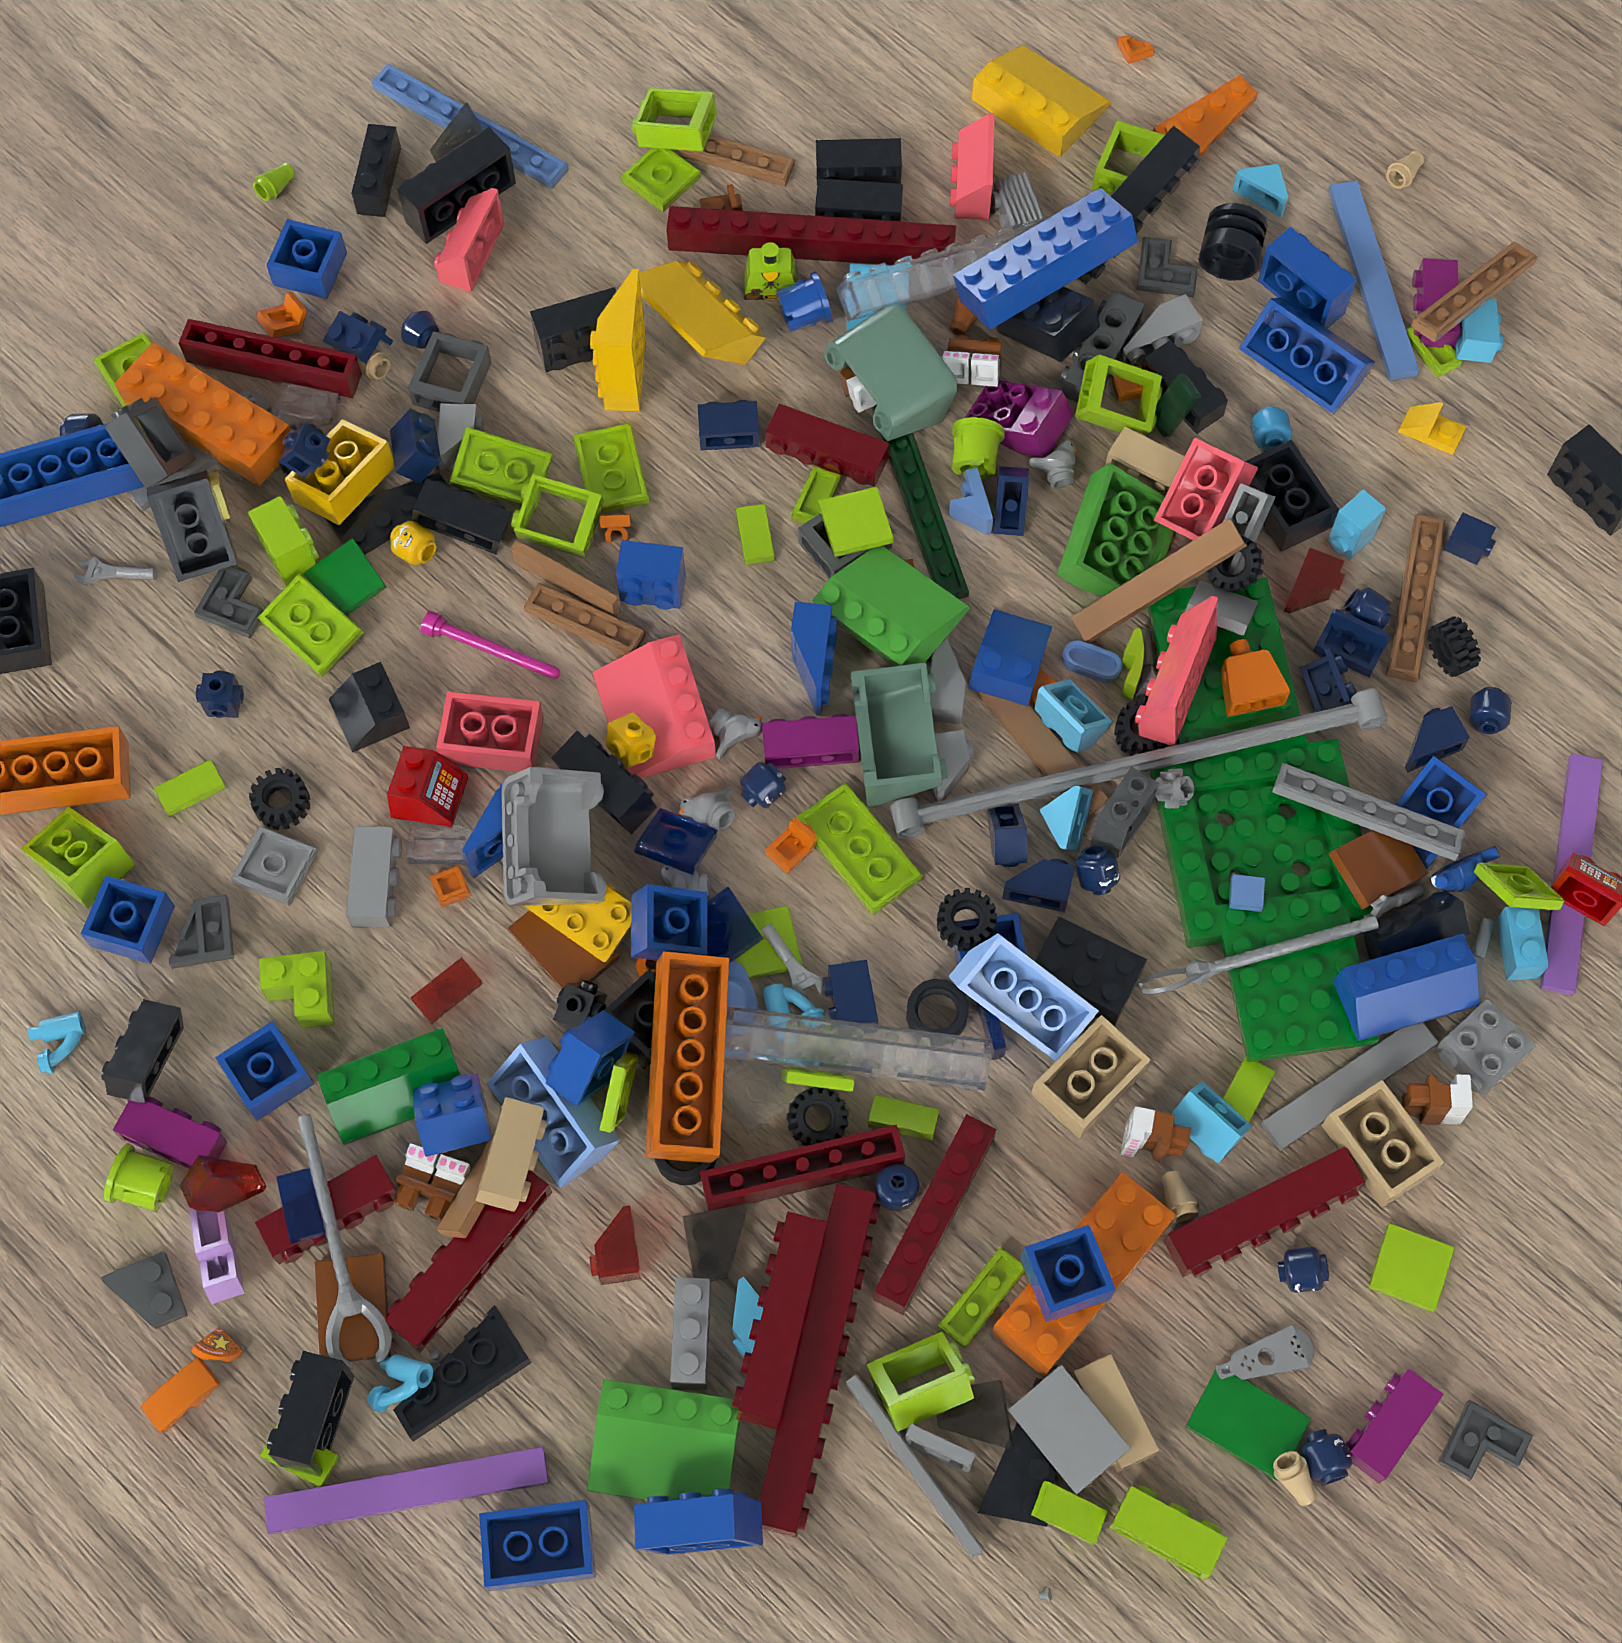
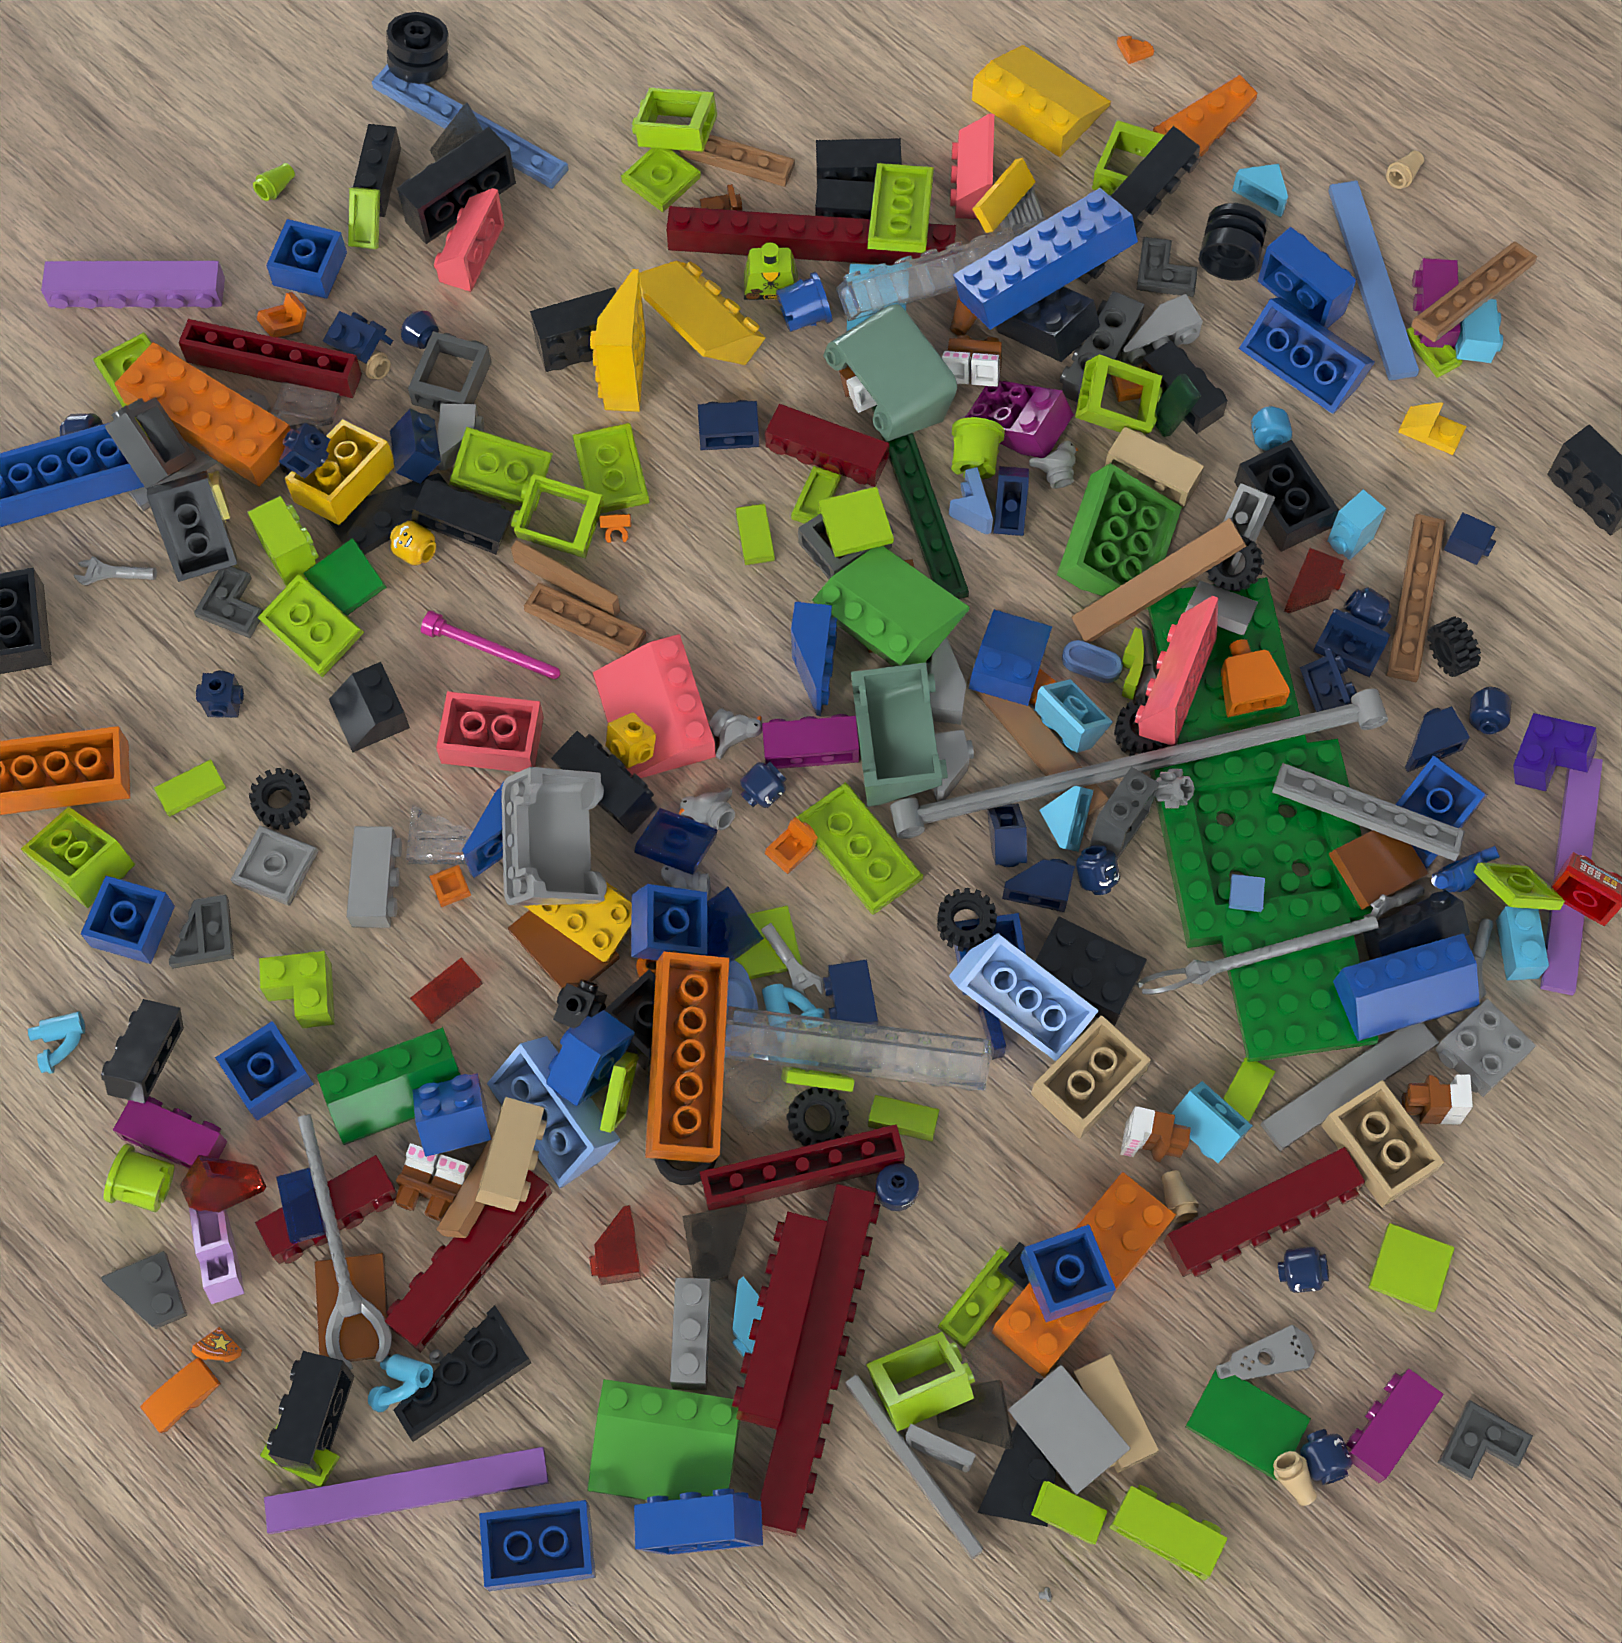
(133, 284): none -> medium lavender brick
(364, 218): none -> lime tile
(417, 47): none -> black wheel
(426, 788): red slope -> none
(651, 574): blue brick -> none
(901, 208): none -> lime tile
(934, 1215): dark red brick -> none
(939, 987): black tyre -> none
(1004, 195): none -> yellow tile
(1013, 1268): none -> black tile
(1203, 490): coral slope -> none
(1551, 744): none -> dark purple brick

